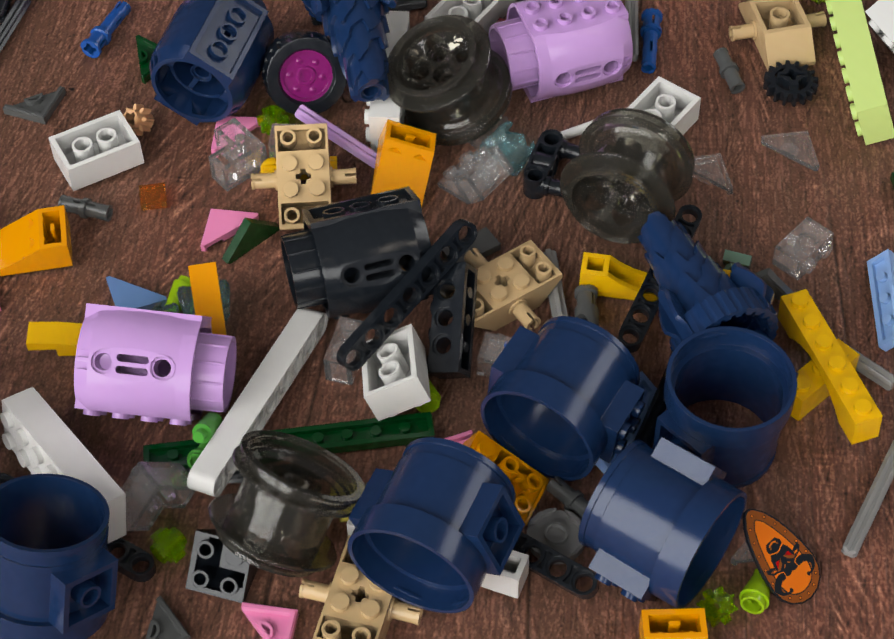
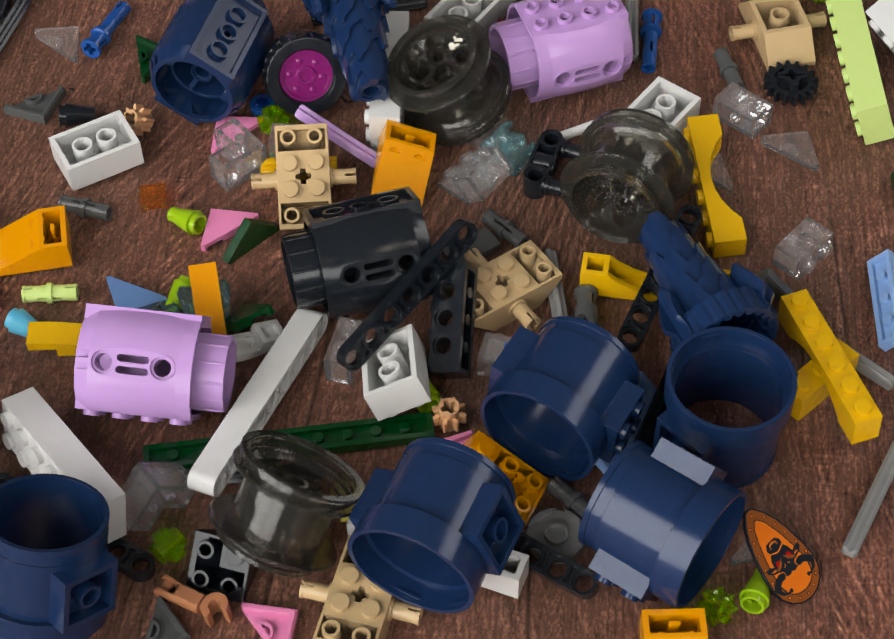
(18, 321): none -> medium azure cone
(50, 293): none -> yellowish green pin
(61, 39): none -> clear tile
(75, 115): none -> black cone
(189, 220): none -> lime cone
(194, 600): none -> nougat piece
(202, 434): bright green plant -> none
(244, 314): none -> dark green tile
(257, 340): none -> white slope
(259, 102): none -> tile
(449, 414): none -> light nougat gear
(498, 224): none -> dark grey pin
(724, 227): none -> yellow arch
(732, 257): sand green tile -> none
(742, 110): none -> clear brick

